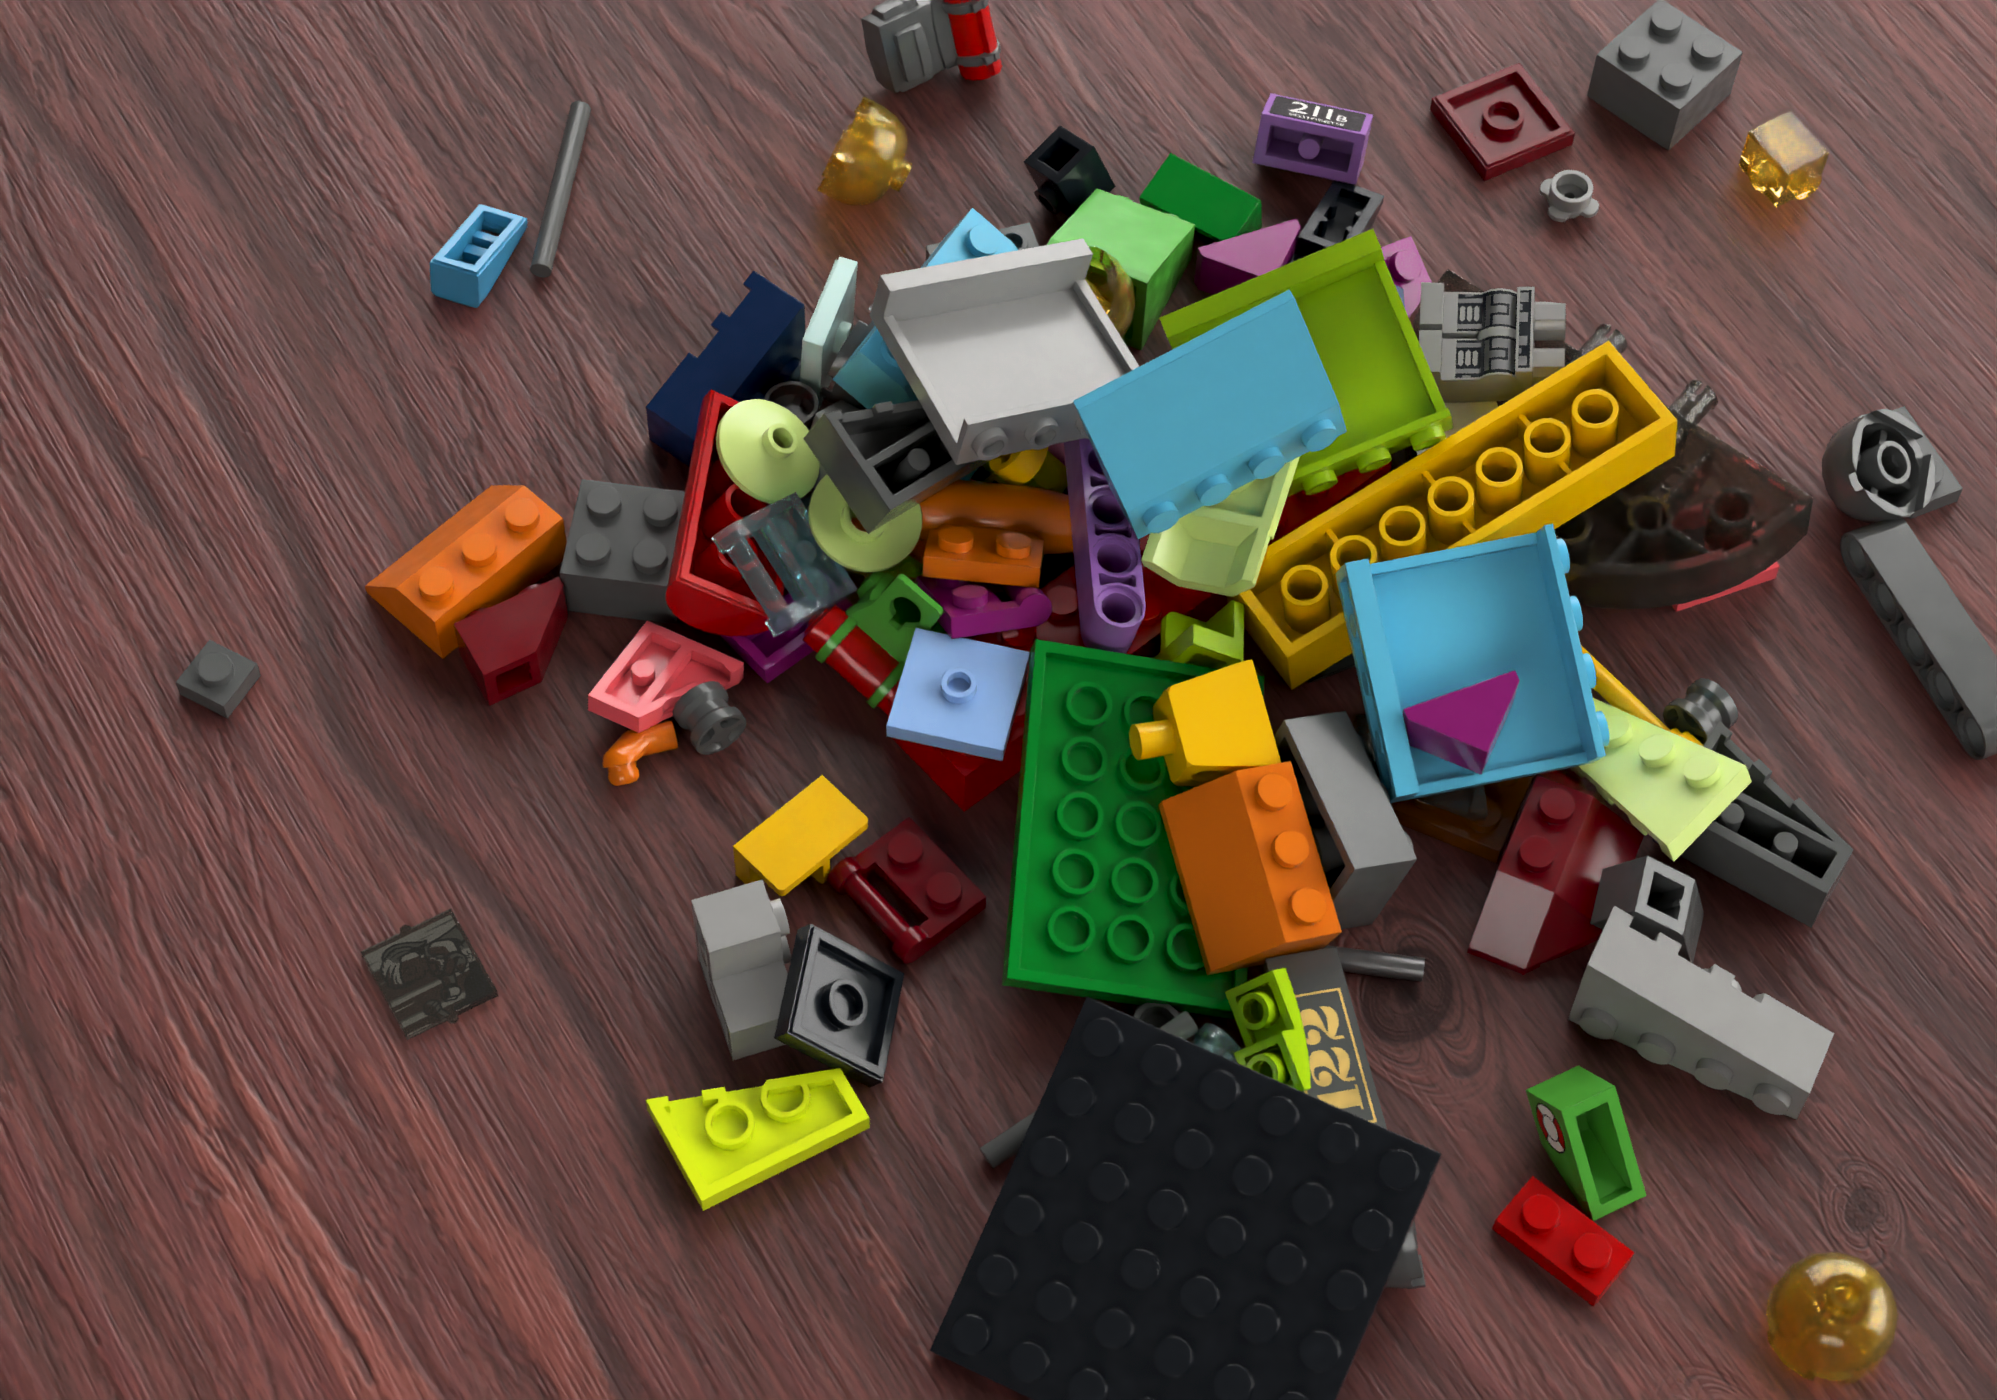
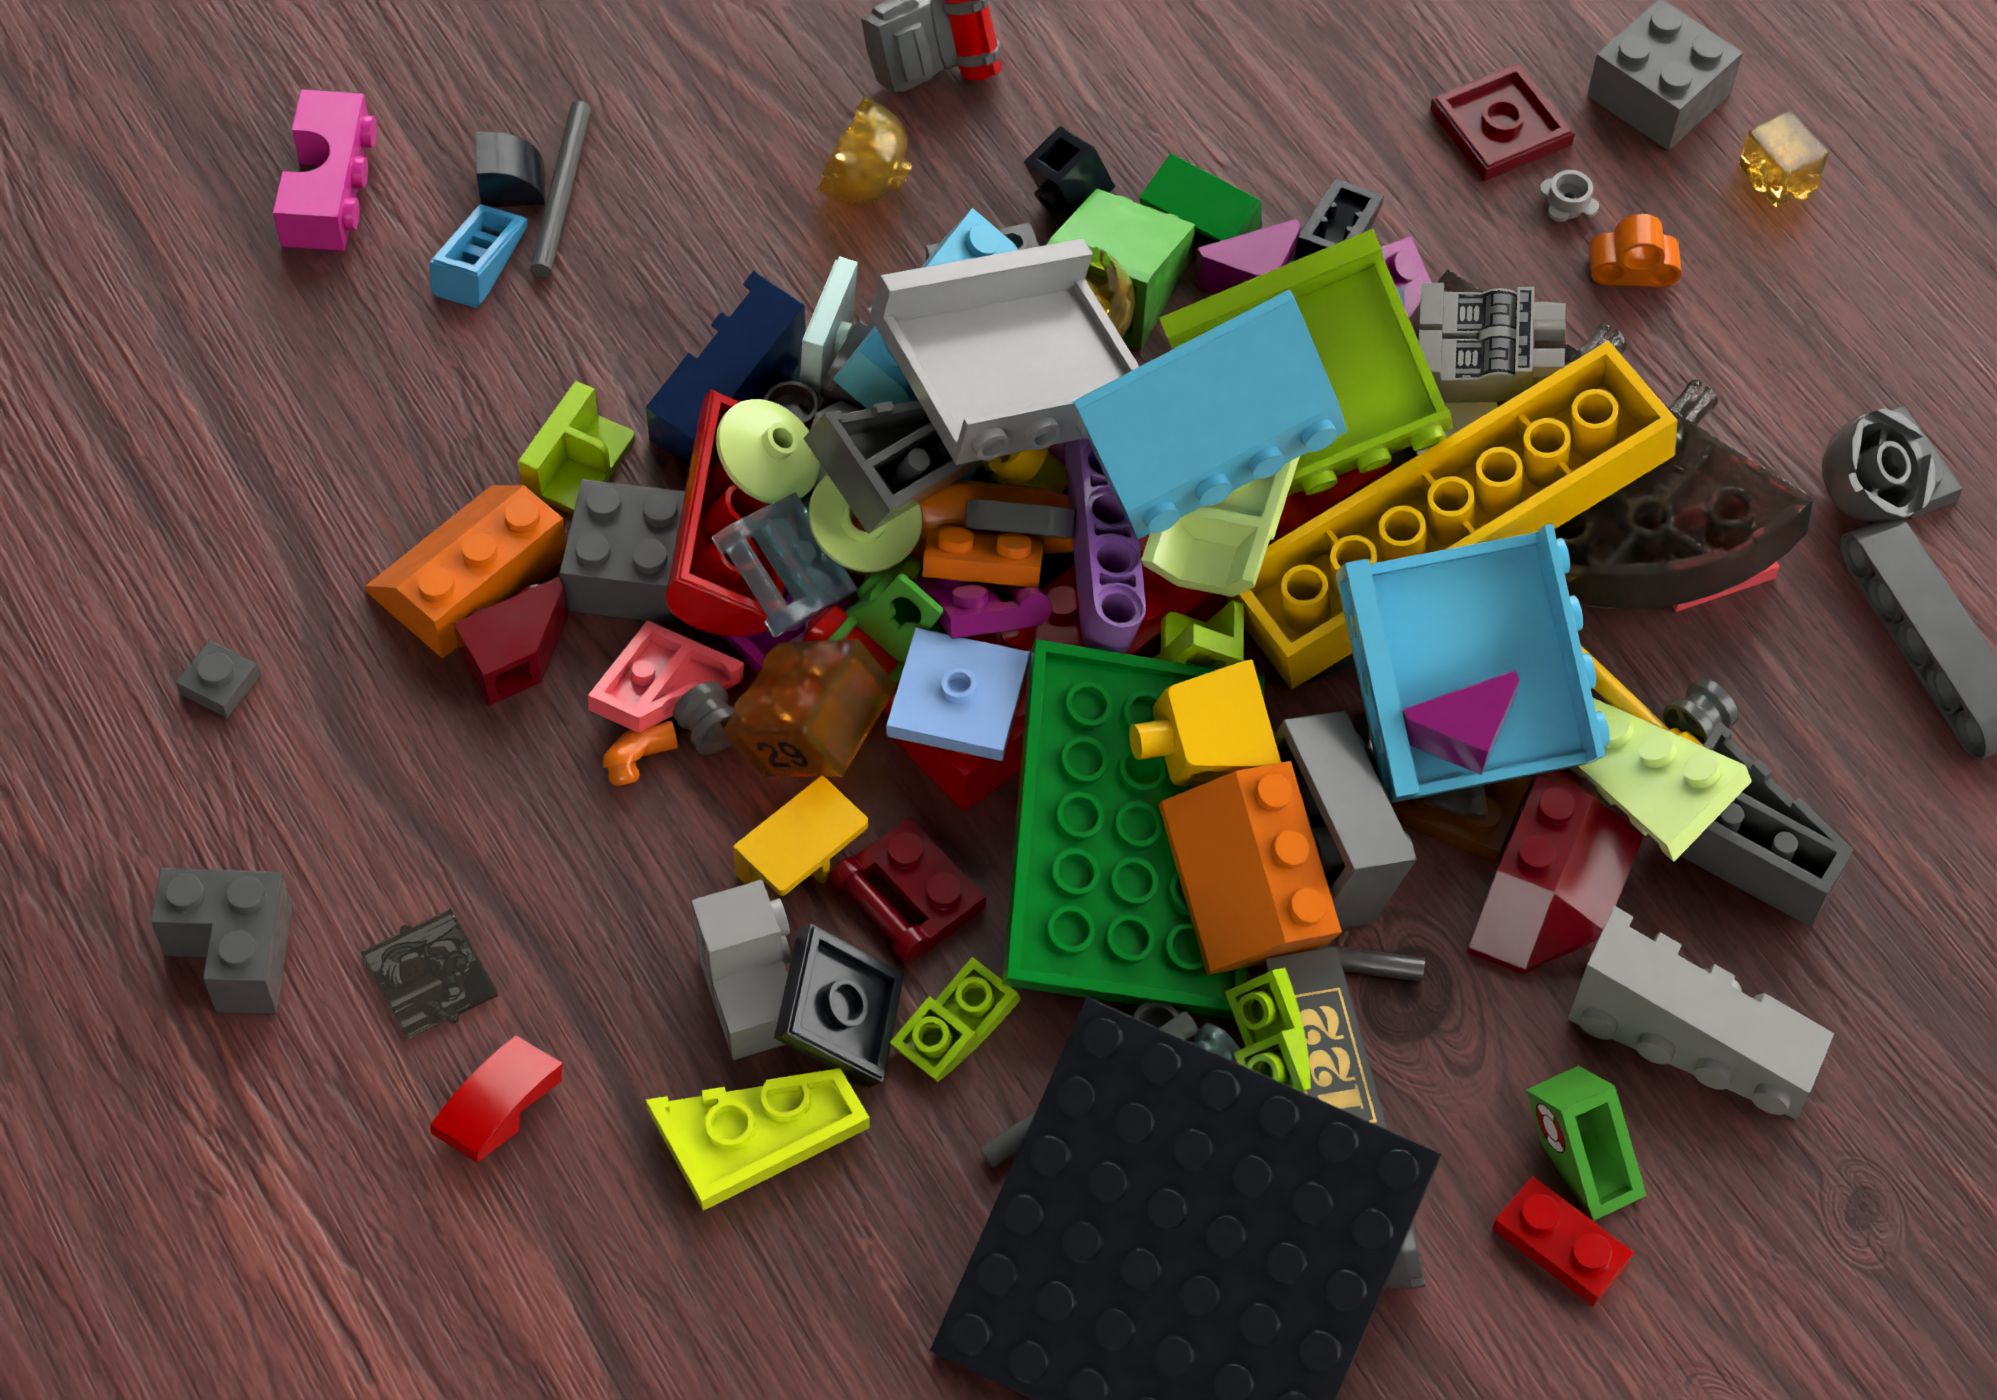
(236, 923): none -> dark grey brick
(321, 204): none -> dark pink arch
(490, 1101): none -> red slope
(508, 170): none -> black brick
(572, 448): none -> lime panel
(810, 708): none -> clear orange brick
(956, 1022): none -> lime slope
(1020, 518): none -> dark grey beam
(1312, 138): medium lavender brick -> none
(1635, 254): none -> orange piece
(1656, 898): dark grey slope -> none
(1831, 1317): clear yellow cylinder -> none

